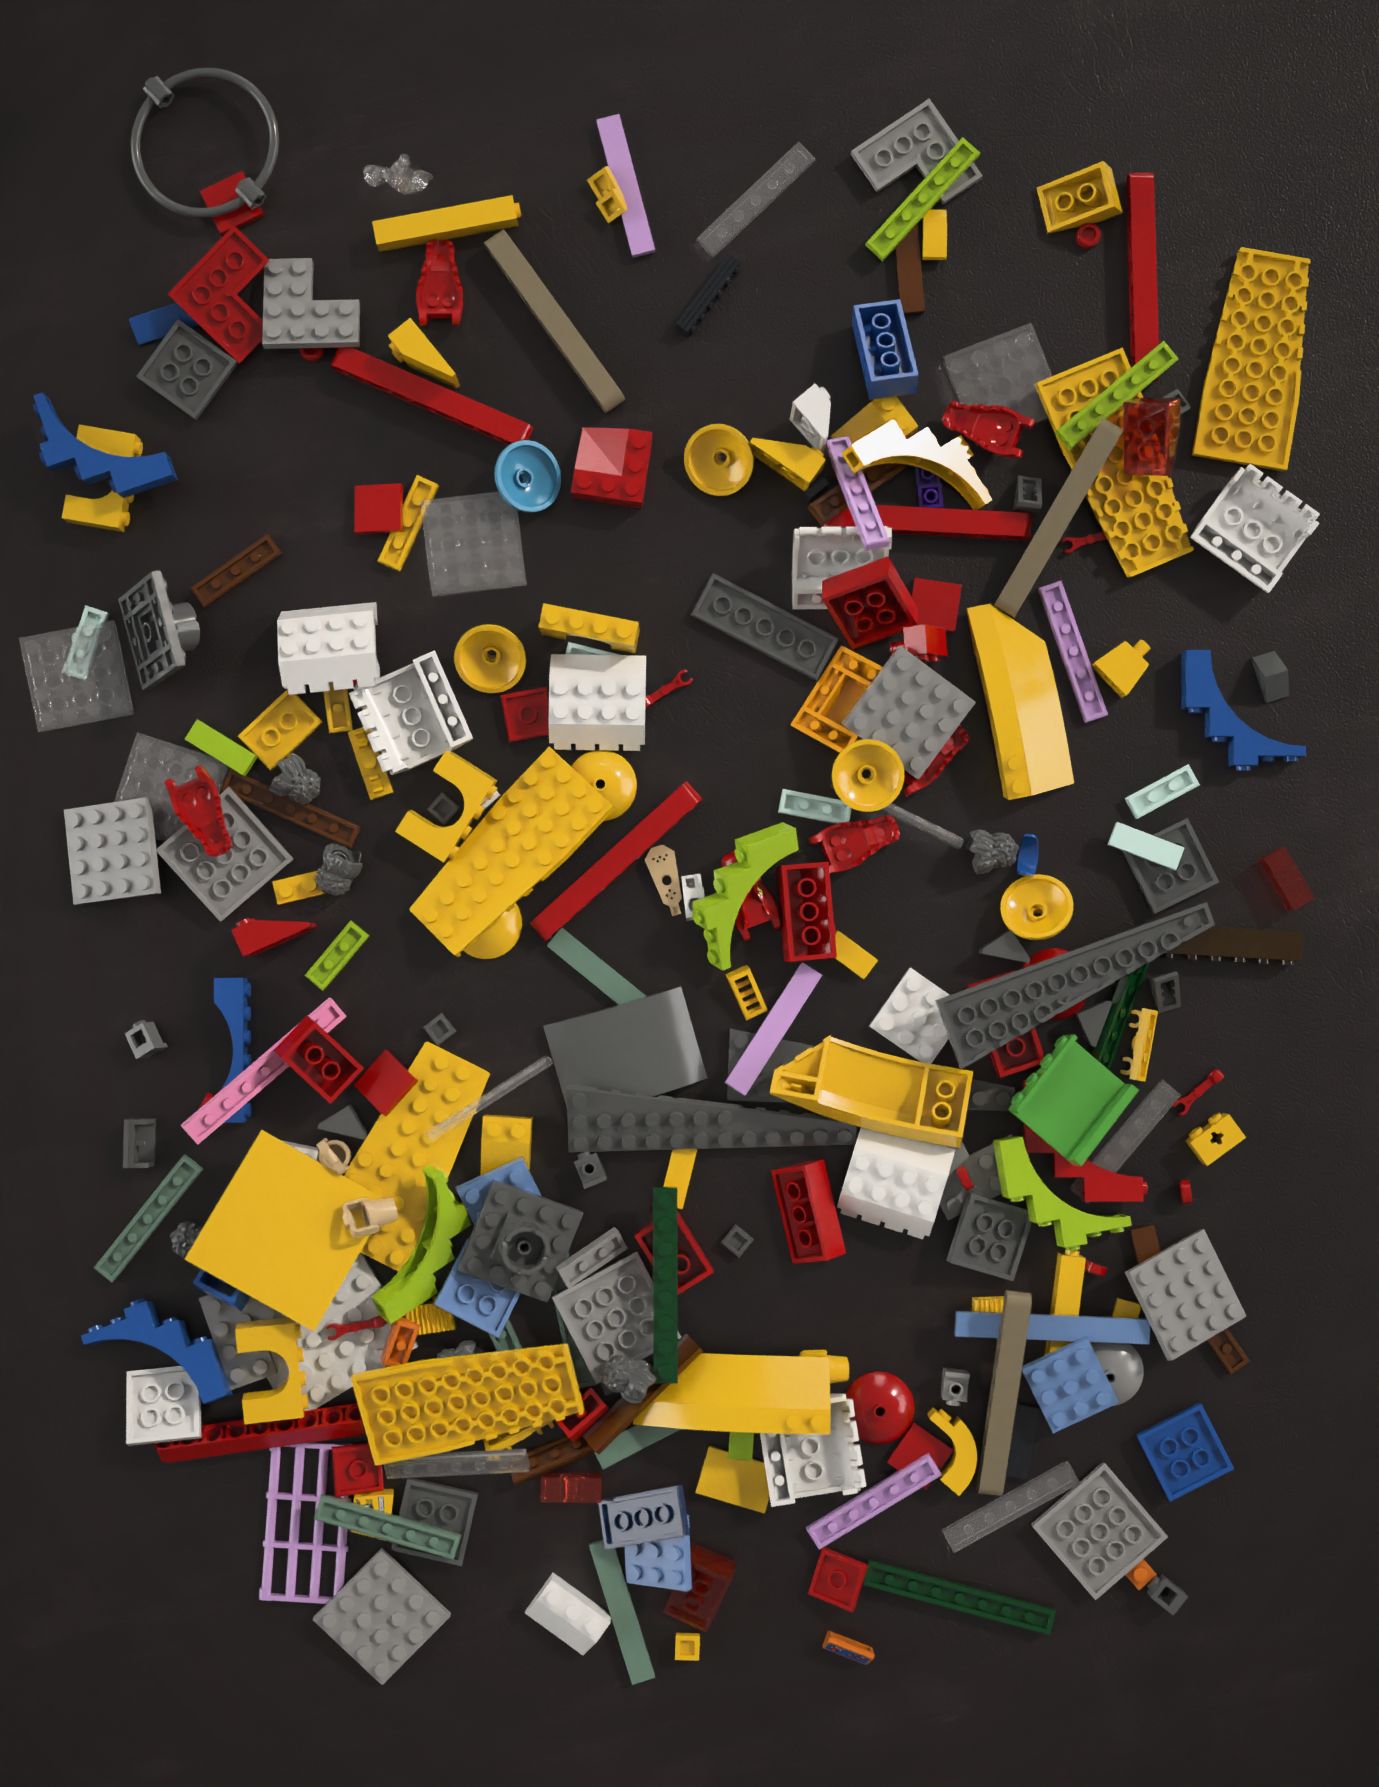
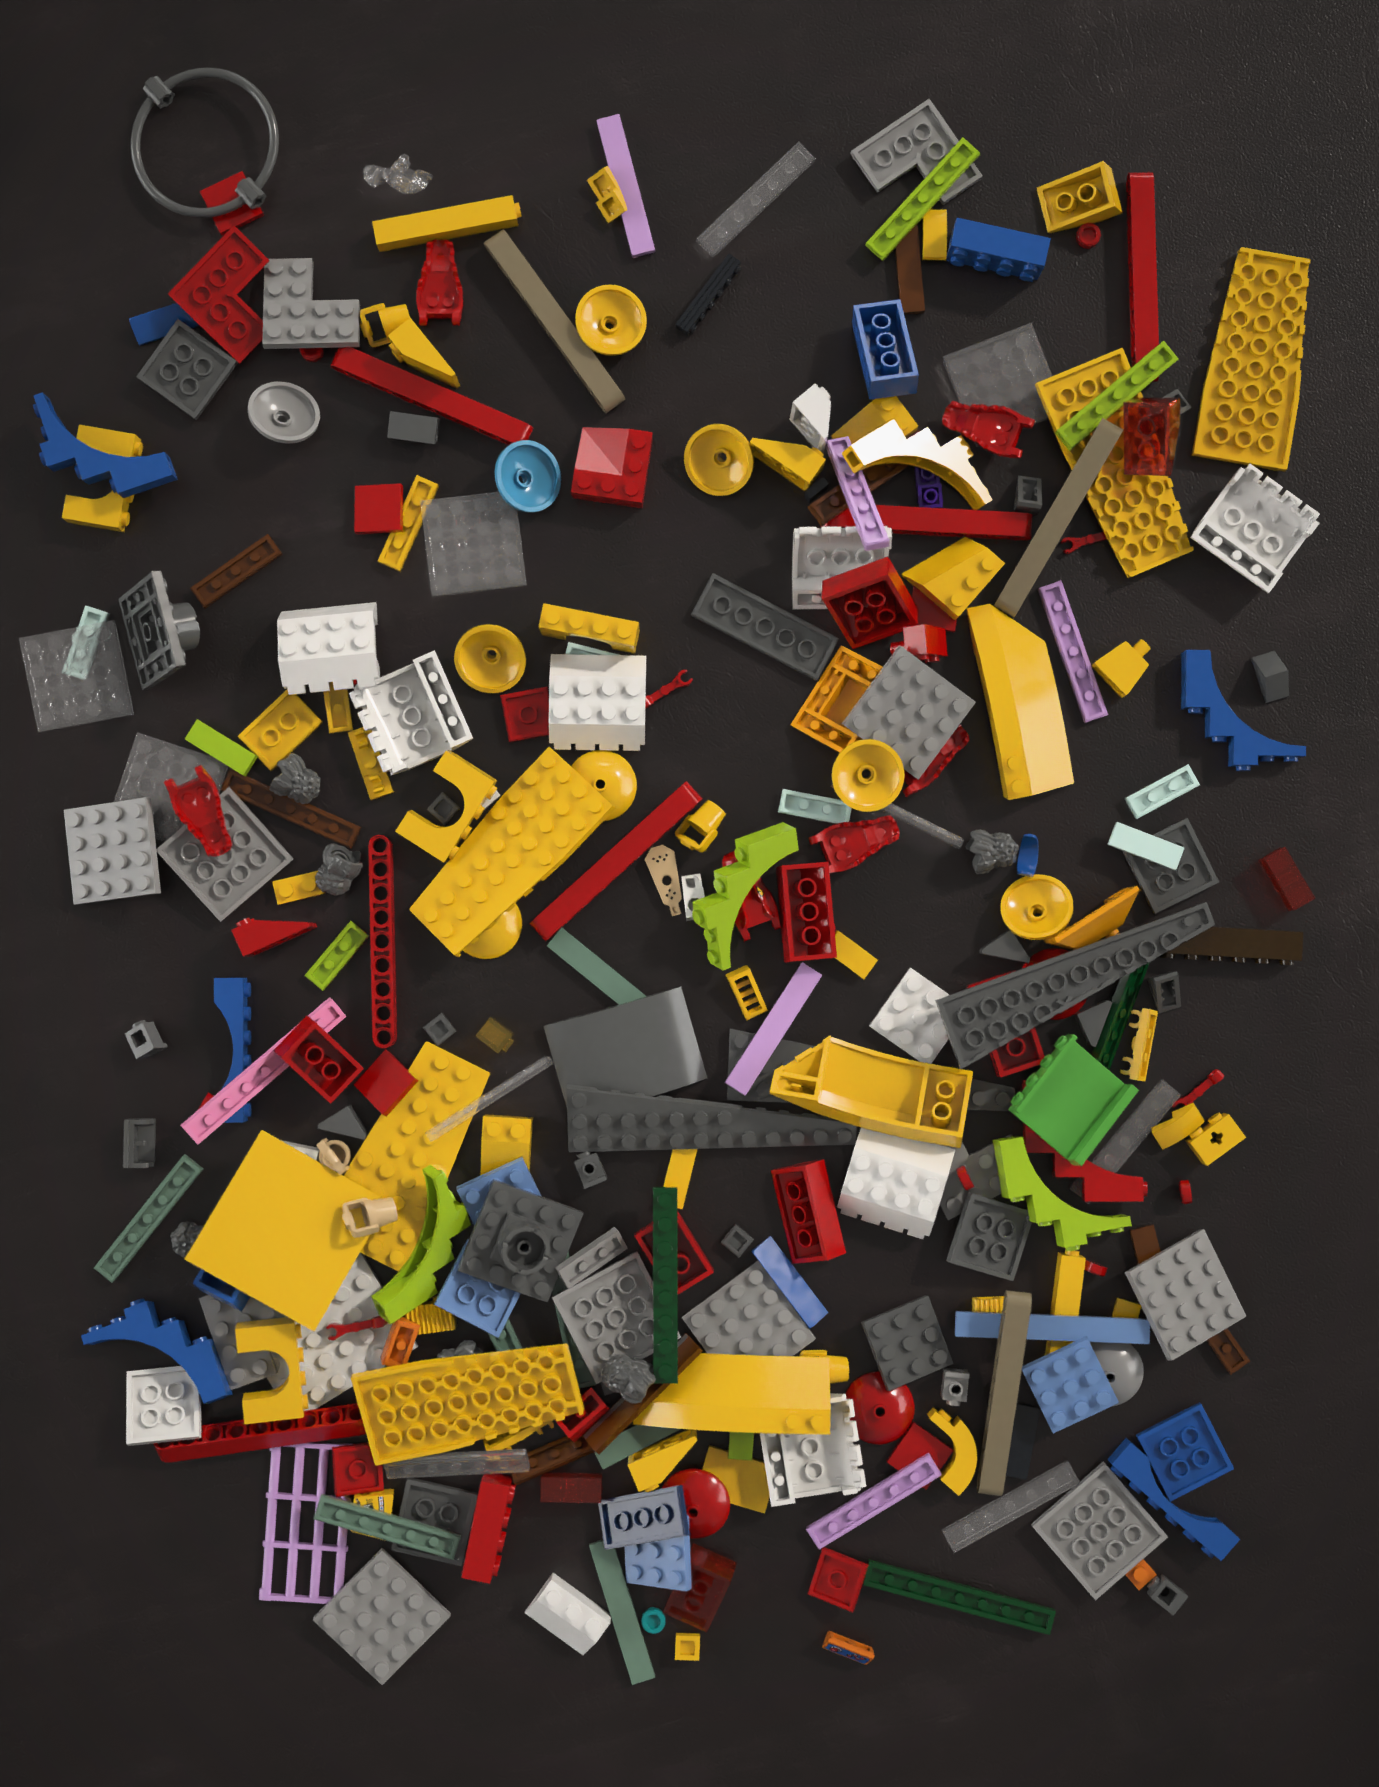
(283, 403): none -> light grey dish
(388, 952): none -> red beam
(390, 317): none -> yellow piece
(413, 427): none -> dark grey hinge
(486, 1532): none -> red brick
(495, 1035): none -> clear yellow brick
(614, 306): none -> yellow dish
(653, 1620): none -> teal tile
(657, 1460): none -> yellow slope
(704, 821): none -> yellow piece
(706, 1495): none -> red dish
(749, 1318): none -> light grey plate
(789, 1281): none -> slope
(907, 1342): none -> dark grey plate
(955, 575): none -> yellow wedge
(997, 249): none -> blue brick
(1098, 923): none -> light orange slope
(1180, 1126): none -> yellow slope
(1209, 1531): none -> blue arch

